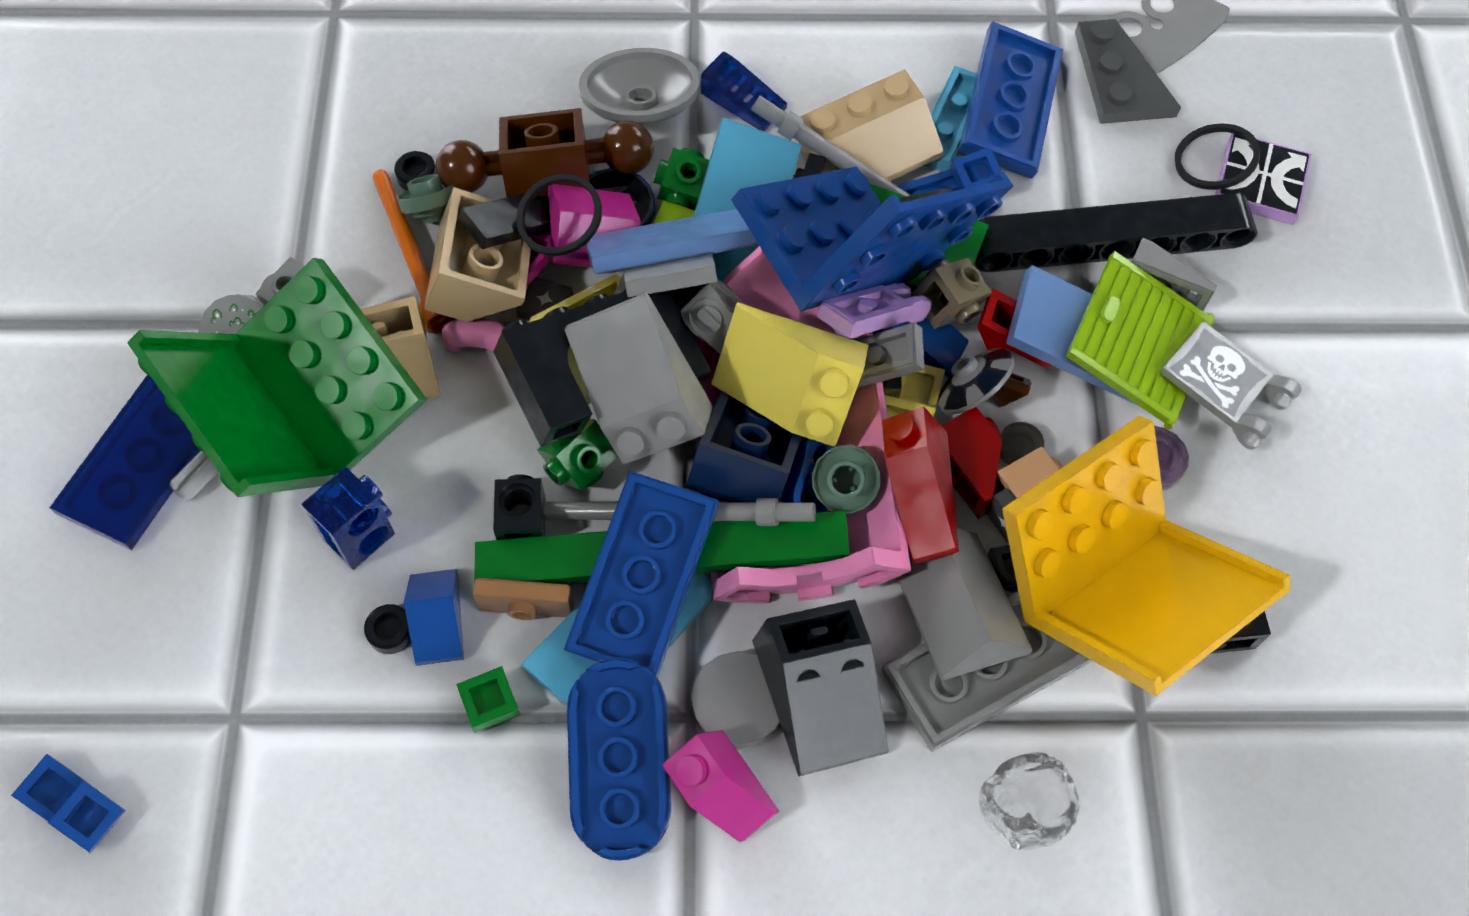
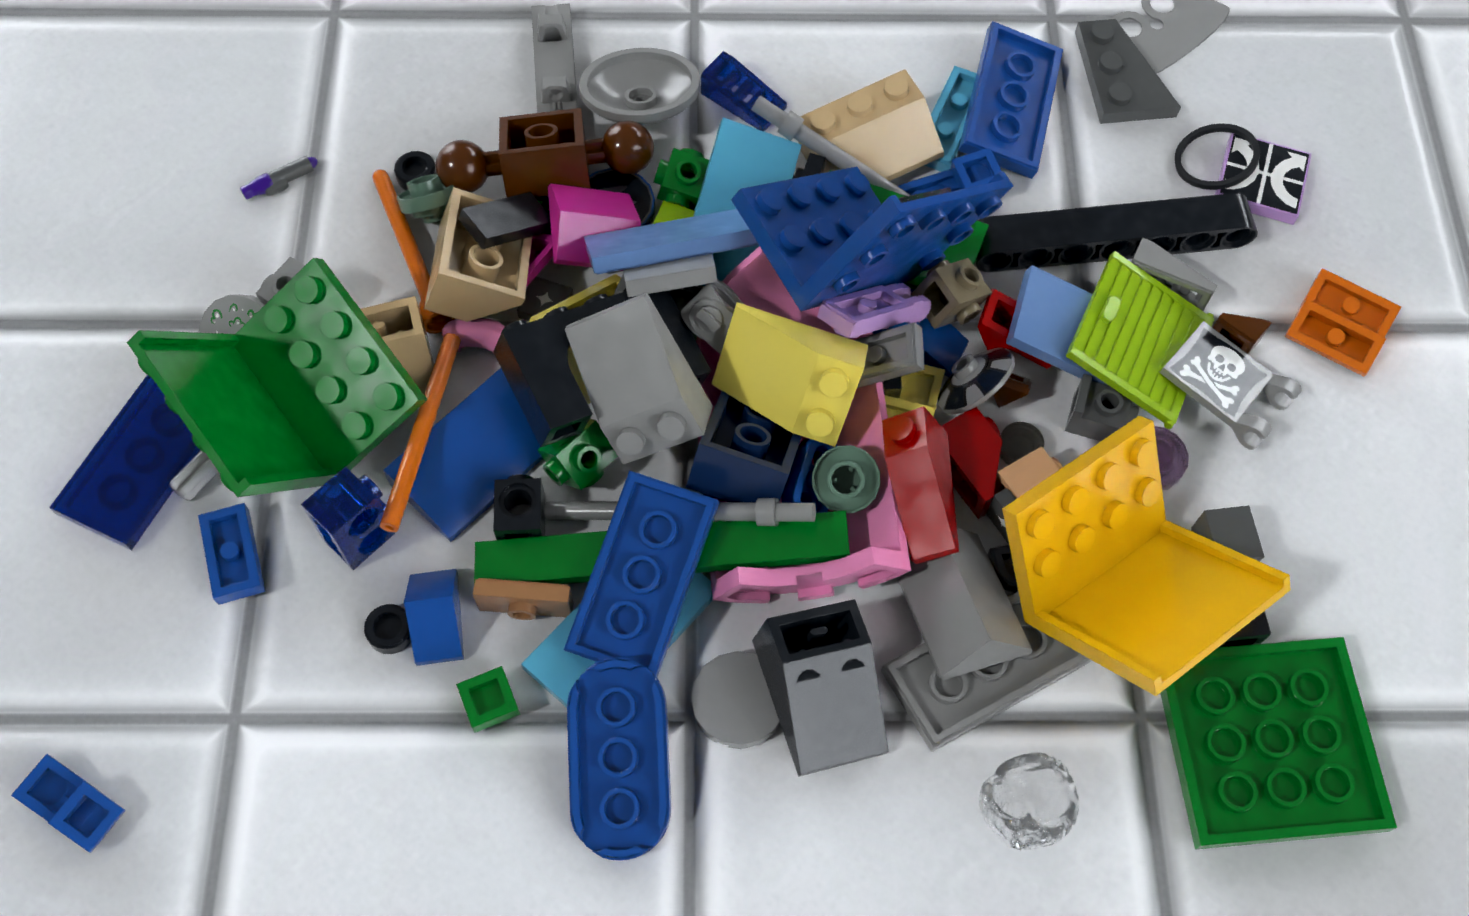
(231, 553): none -> blue plate
(277, 180): none -> dark grey piece
(420, 434): none -> orange piece
(467, 452): none -> blue slope
(534, 190): black piece -> none
(554, 58): none -> light grey hinge
(720, 784): dark pink slope -> none
(1098, 410): none -> dark grey brick
(1232, 528): none -> dark grey brick
(1242, 330): none -> reddish brown slope
(1275, 746): none -> green plate
(1343, 322): none -> orange slope

